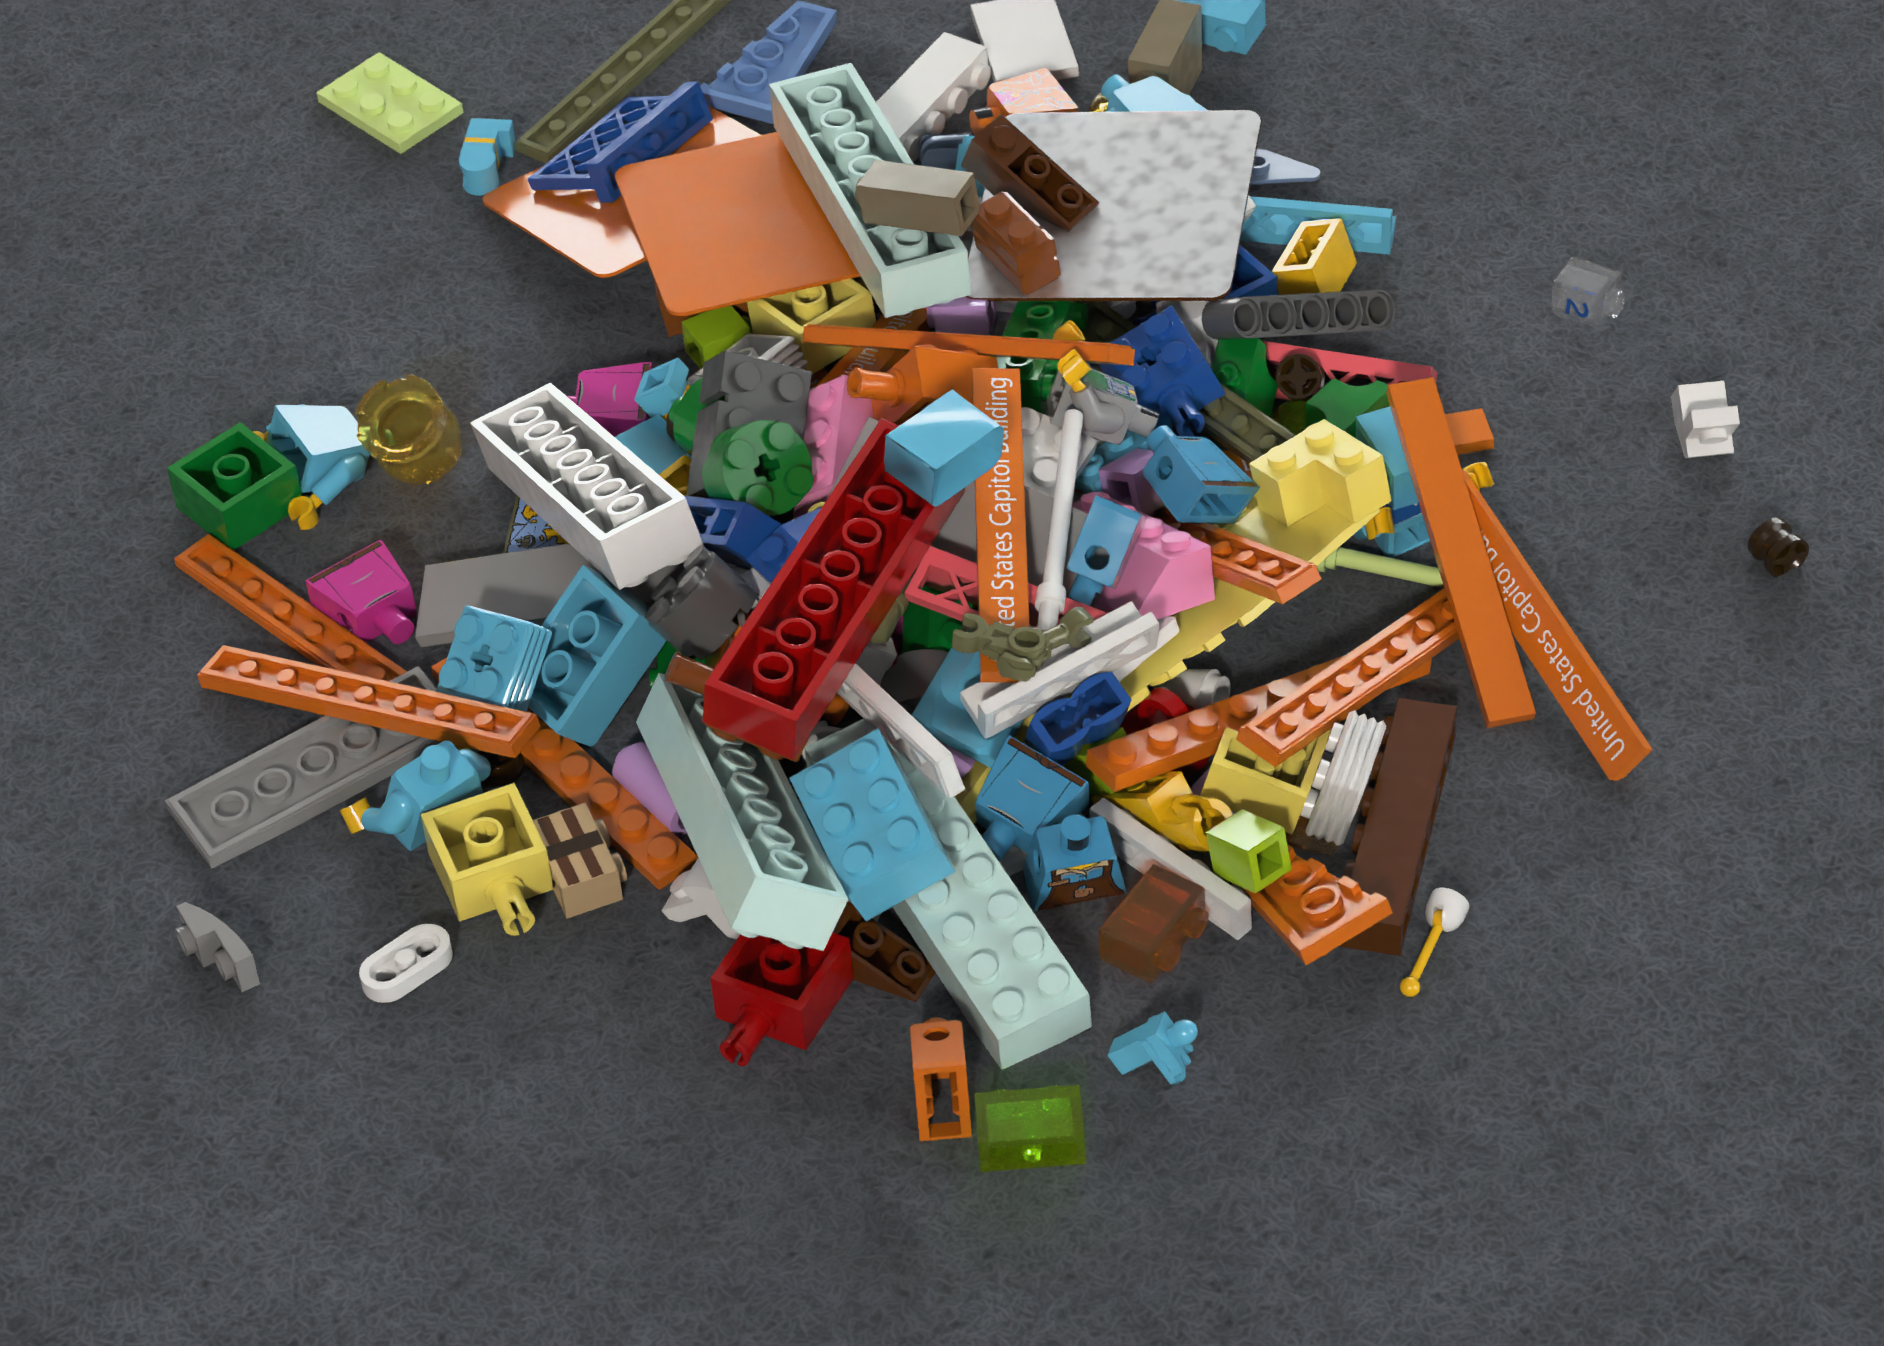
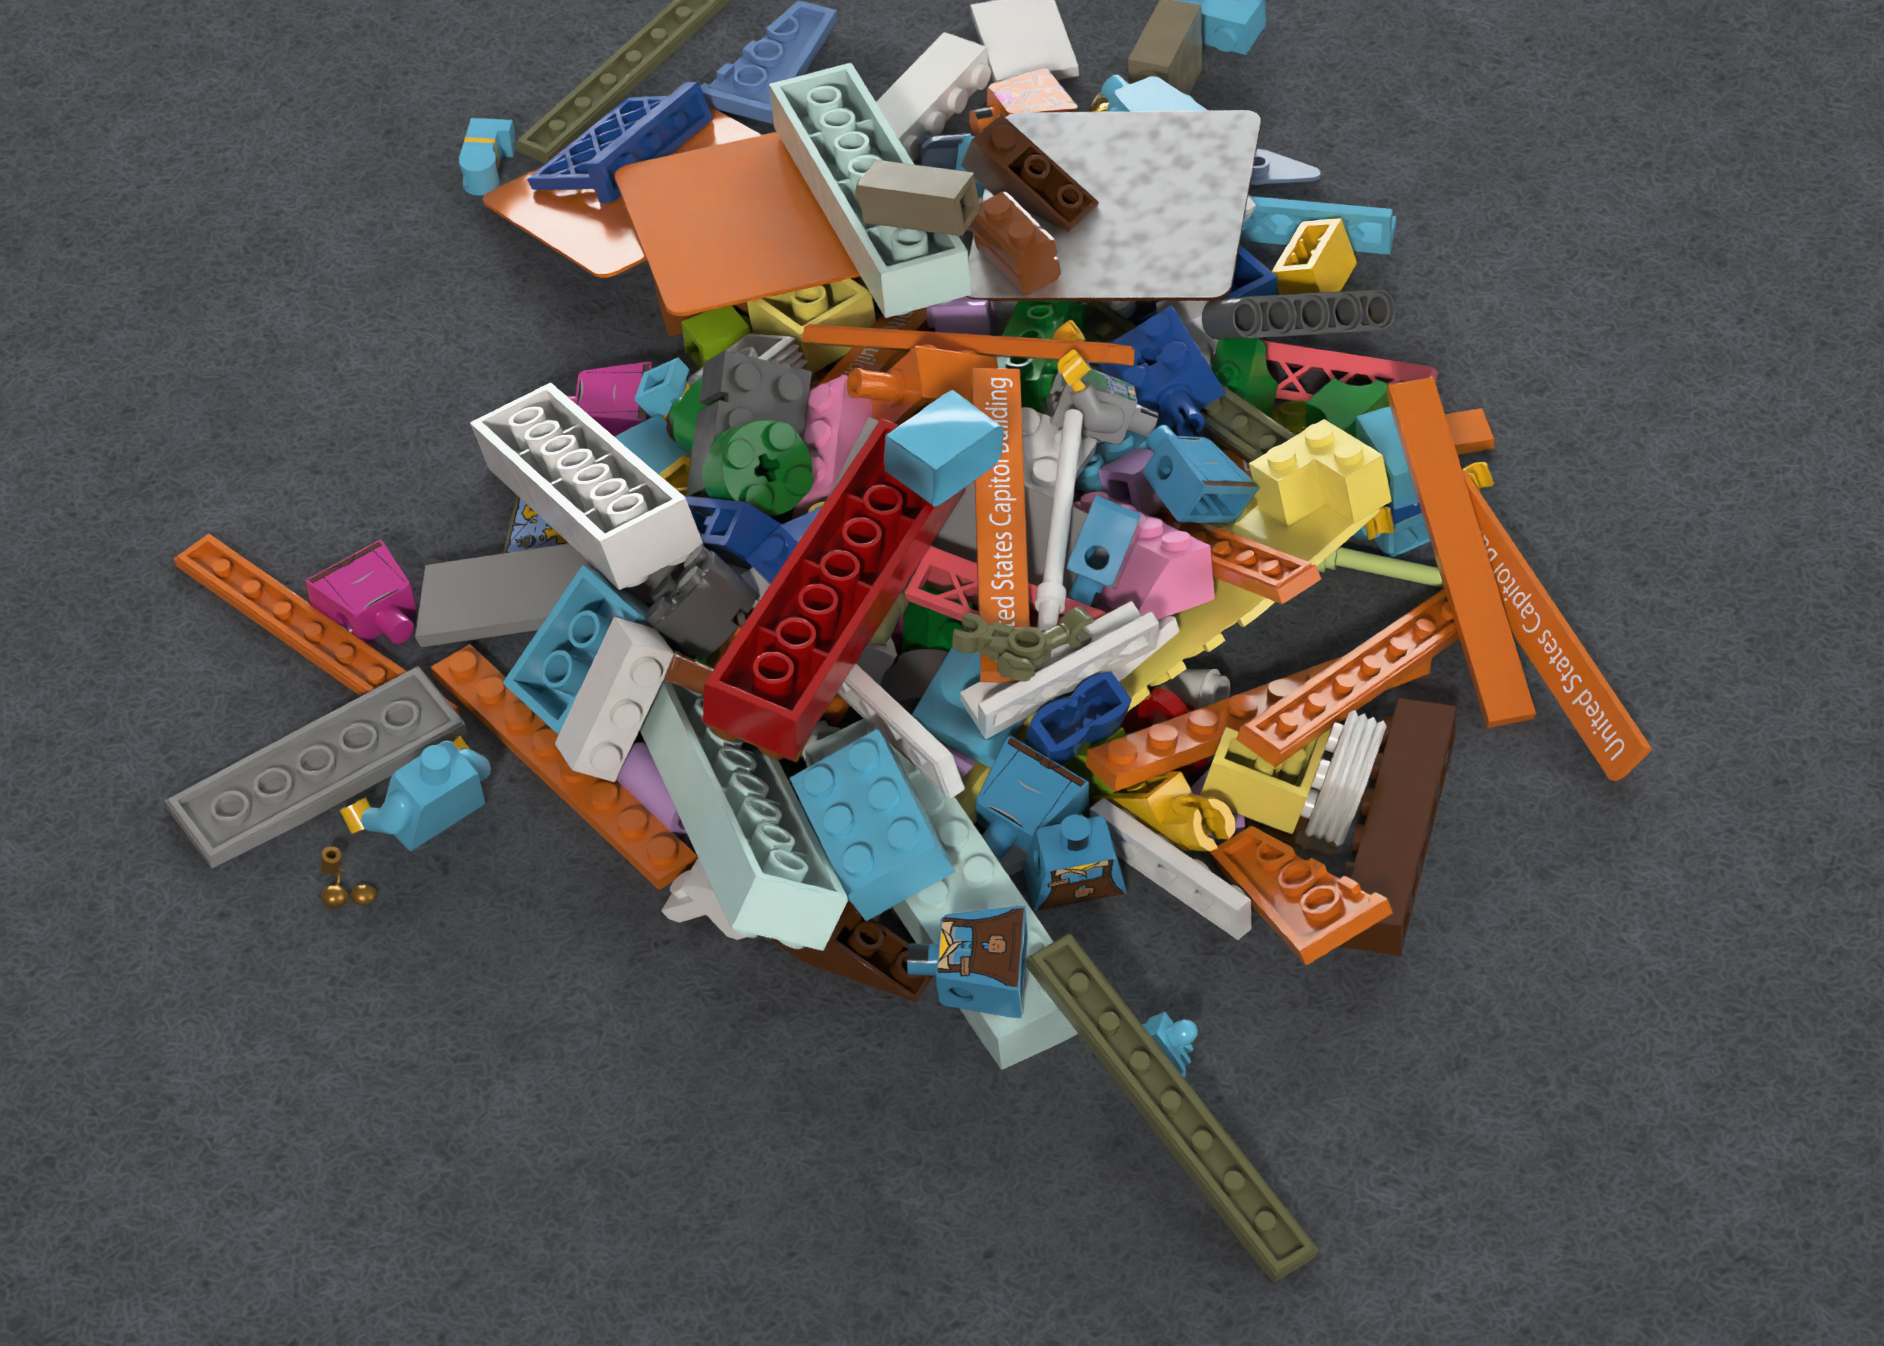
(216, 944): light grey slope -> none
(234, 486): green brick -> none
(323, 449): medium azure torso -> none
(335, 895): none -> pearl gold piece
(369, 701): orange tile -> none
(390, 102): yellowish green plate -> none
(403, 963): white plate -> none
(409, 430): clear yellow tile -> none
(489, 856): light yellow brick -> none
(494, 659): medium azure brick -> none
(503, 769): dark brown plate -> none
(579, 860): tan brick -> none
(614, 699): none -> white brick
(778, 992): red brick -> none
(940, 1054): orange torso -> none
(977, 960): none -> torso
(1030, 1128): clear neon green brick -> none
(1153, 924): clear orange brick -> none
(1172, 1108): none -> olive tile
(1249, 851): lime brick -> none
(1291, 371): dark brown wheel -> none
(1443, 914): hinge -> none
(1587, 292): clear brick -> none
(1704, 419): white brick -> none
(1777, 546): dark brown wheel -> none

